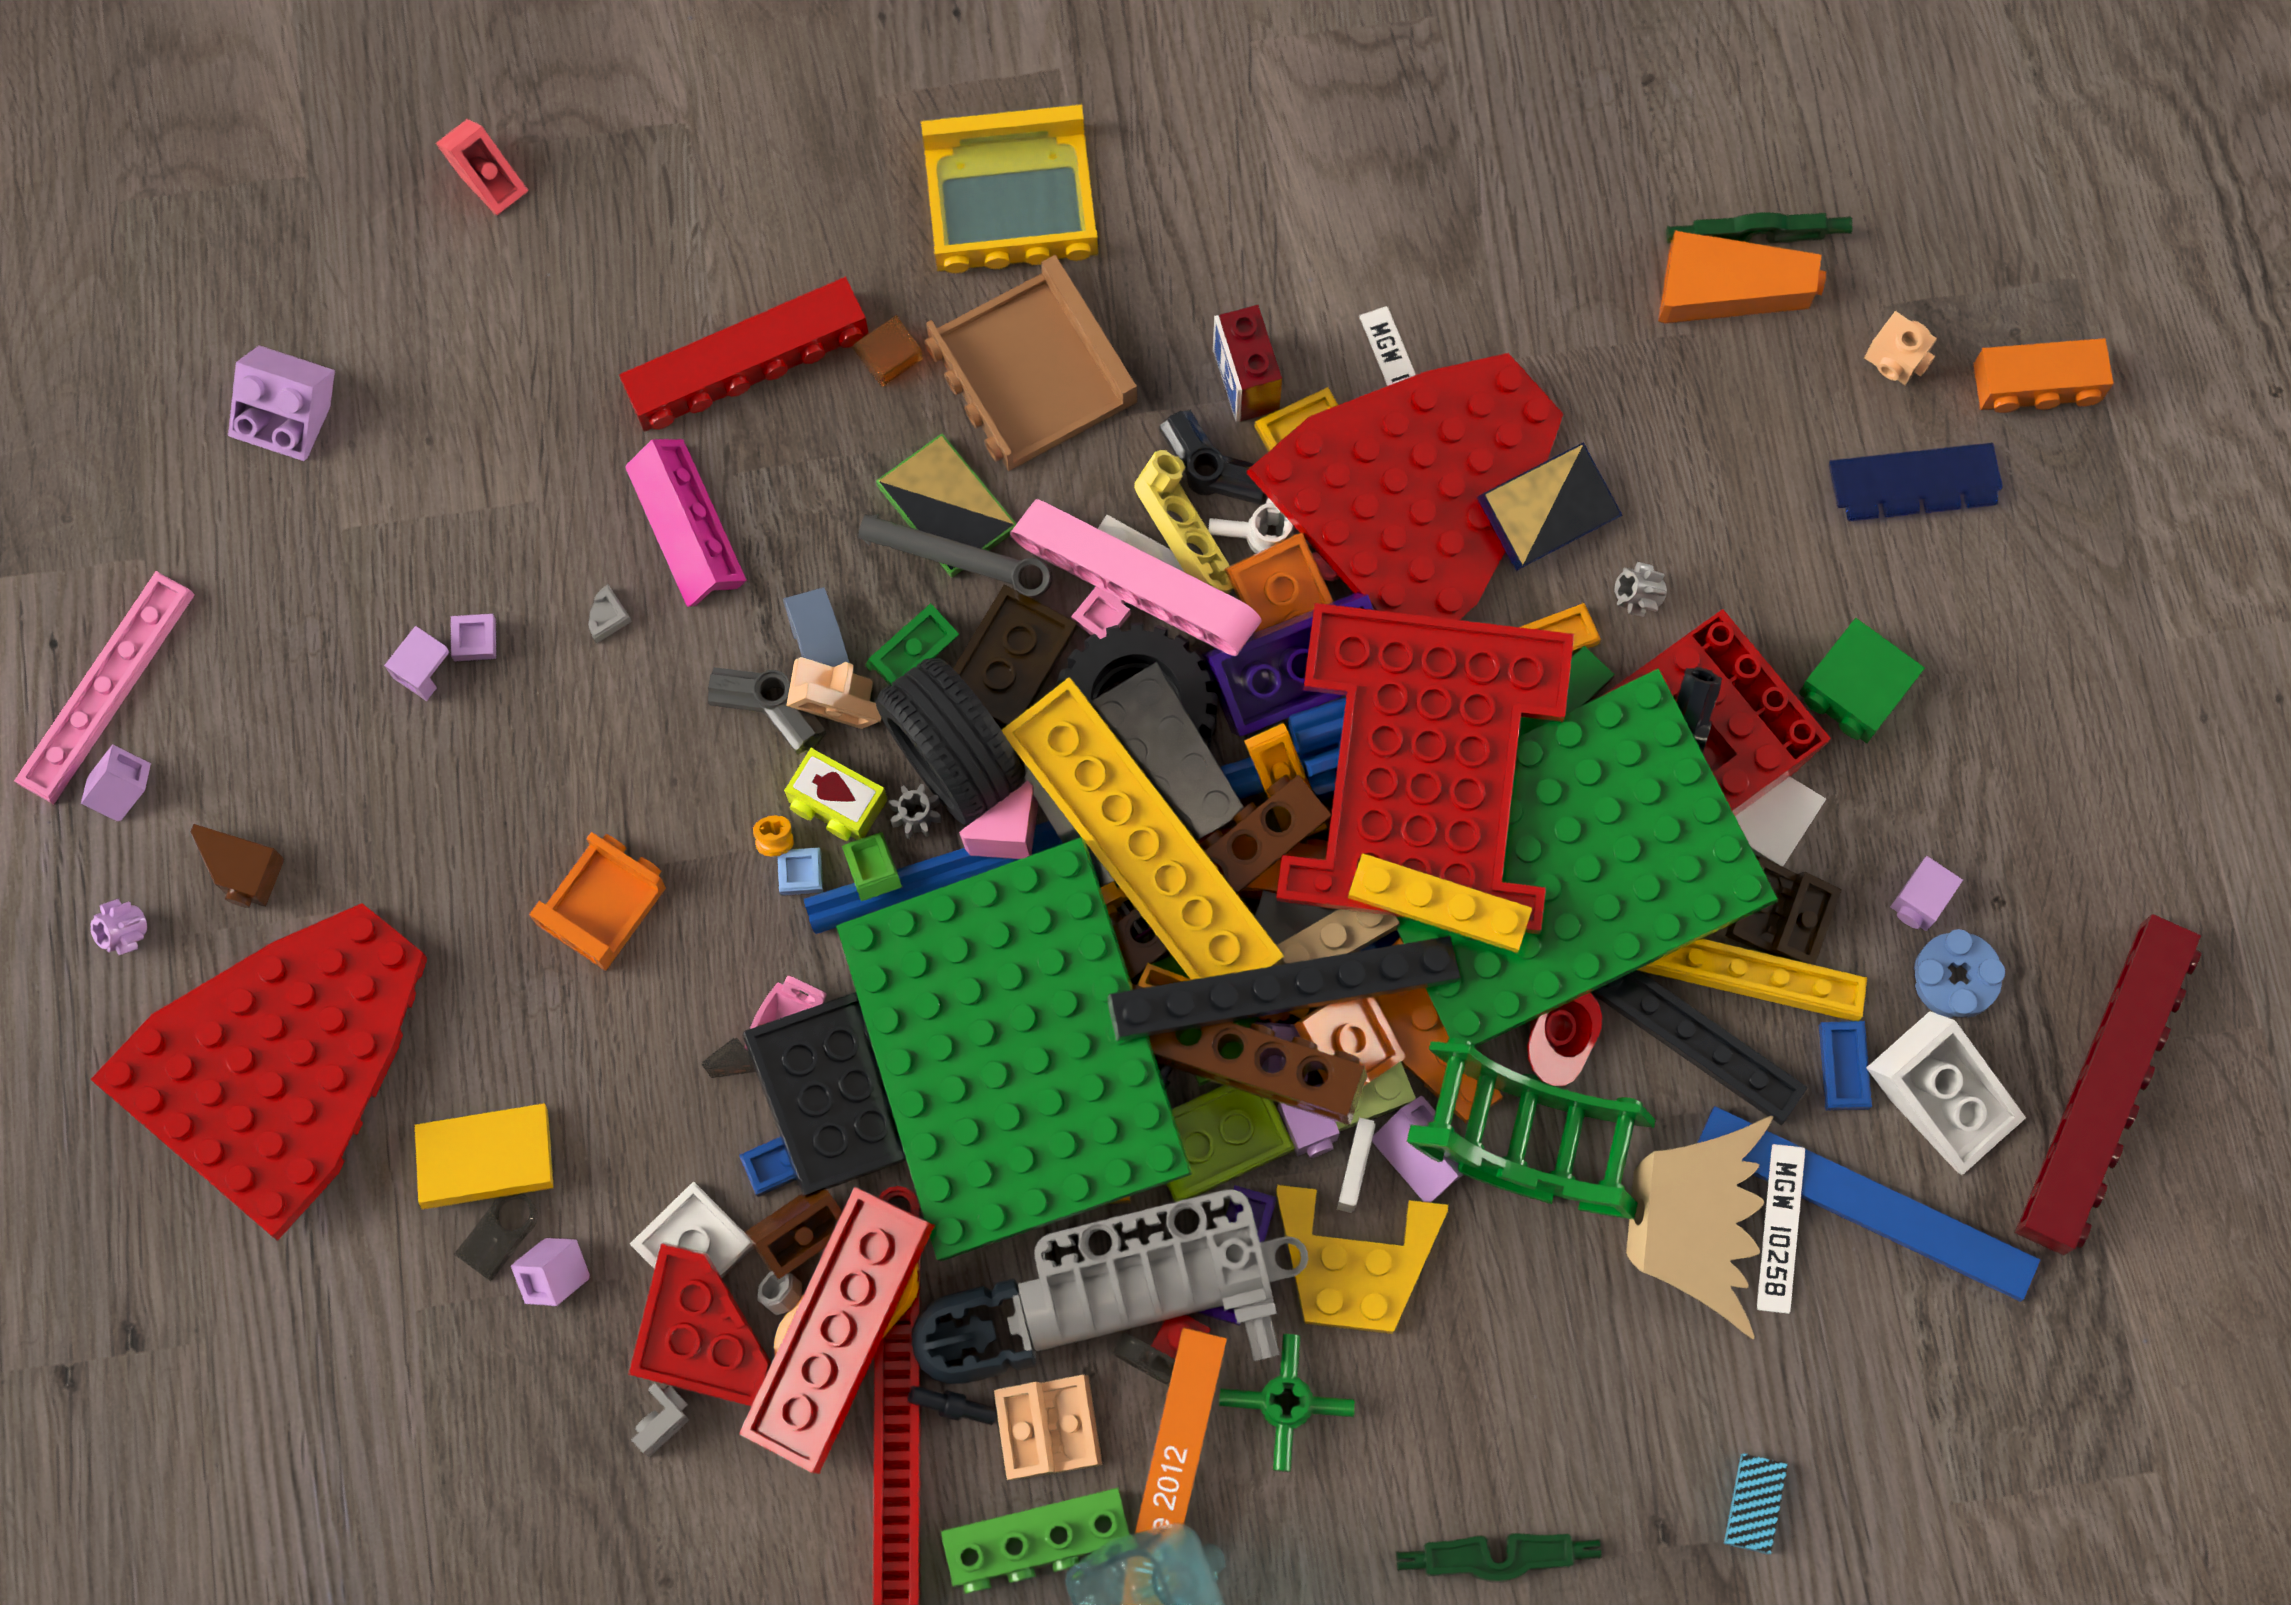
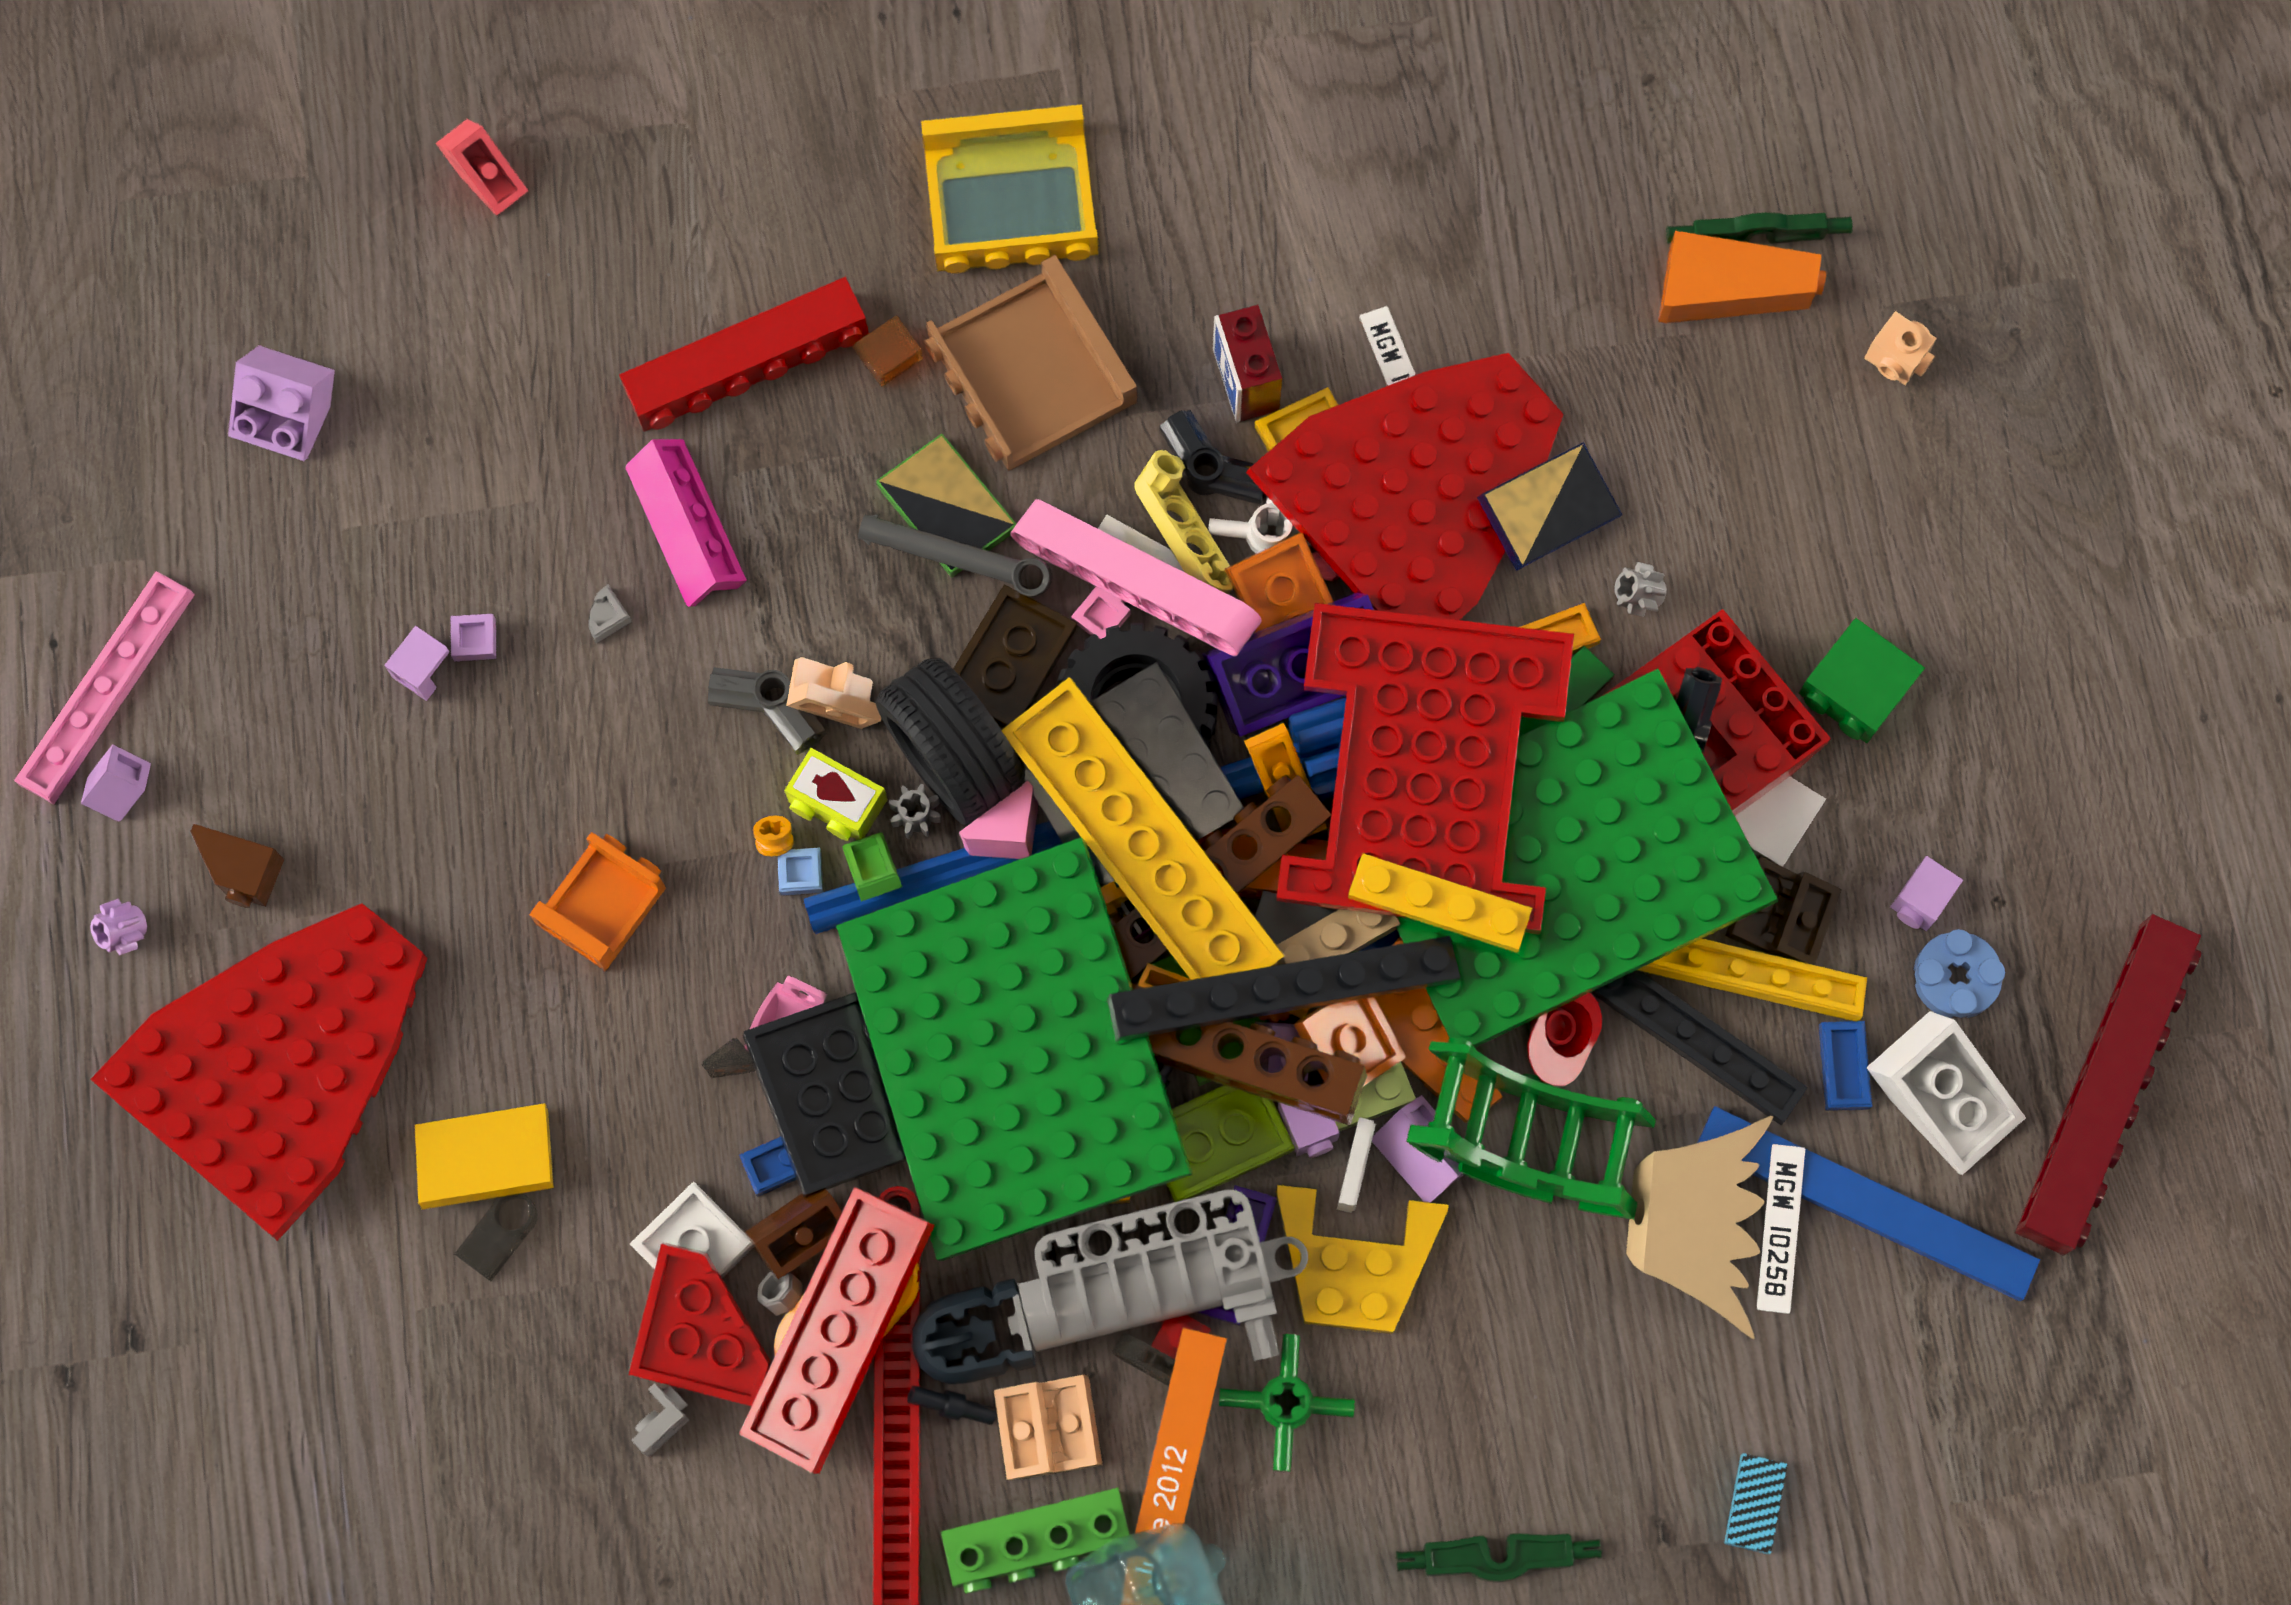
(550, 1271): lavender panel -> none
(816, 627): sand blue slope -> none
(918, 640): green panel -> none
(1906, 477): clear blue windscreen -> none
(2043, 375): orange brick -> none

